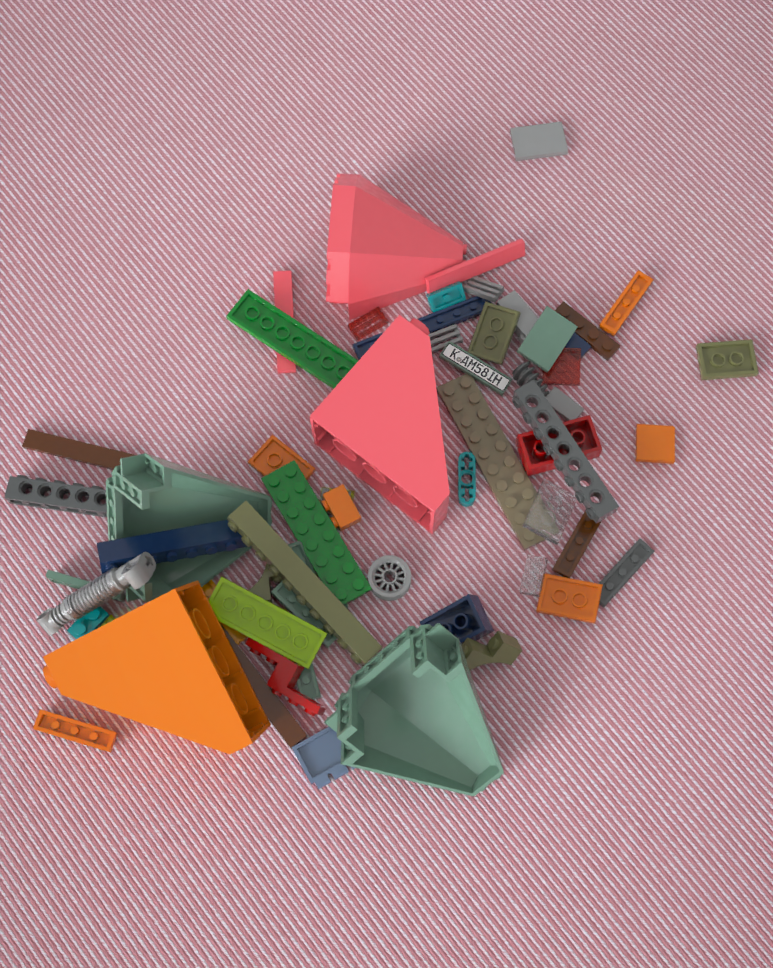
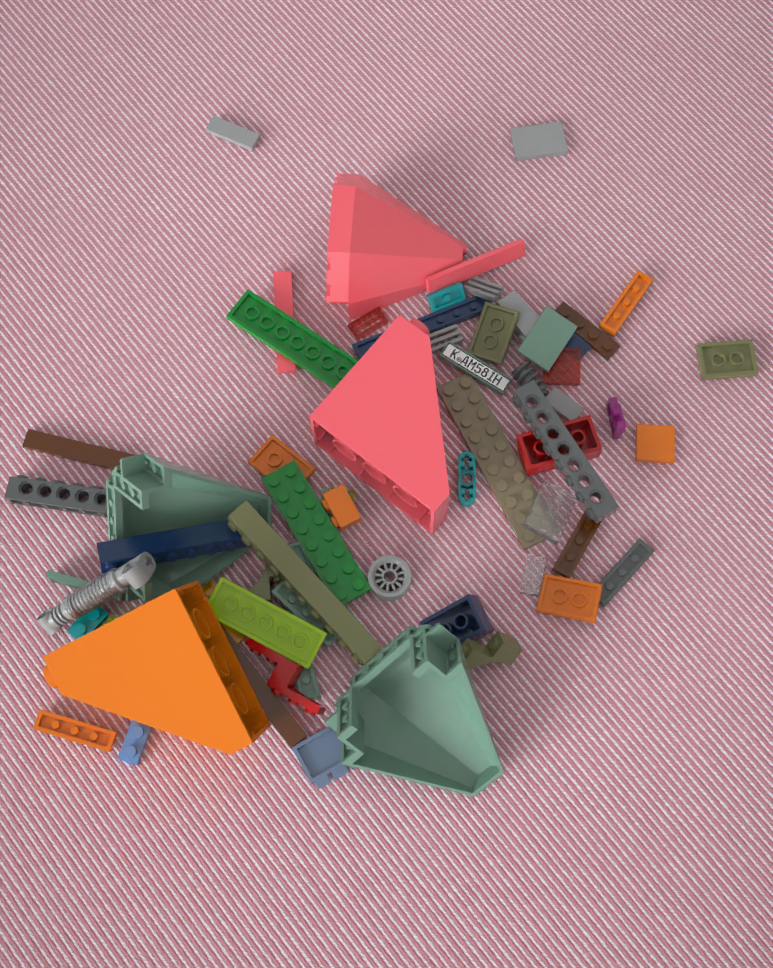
(134, 743): none -> medium blue plate
(233, 133): none -> light grey tile
(616, 418): none -> magenta wing

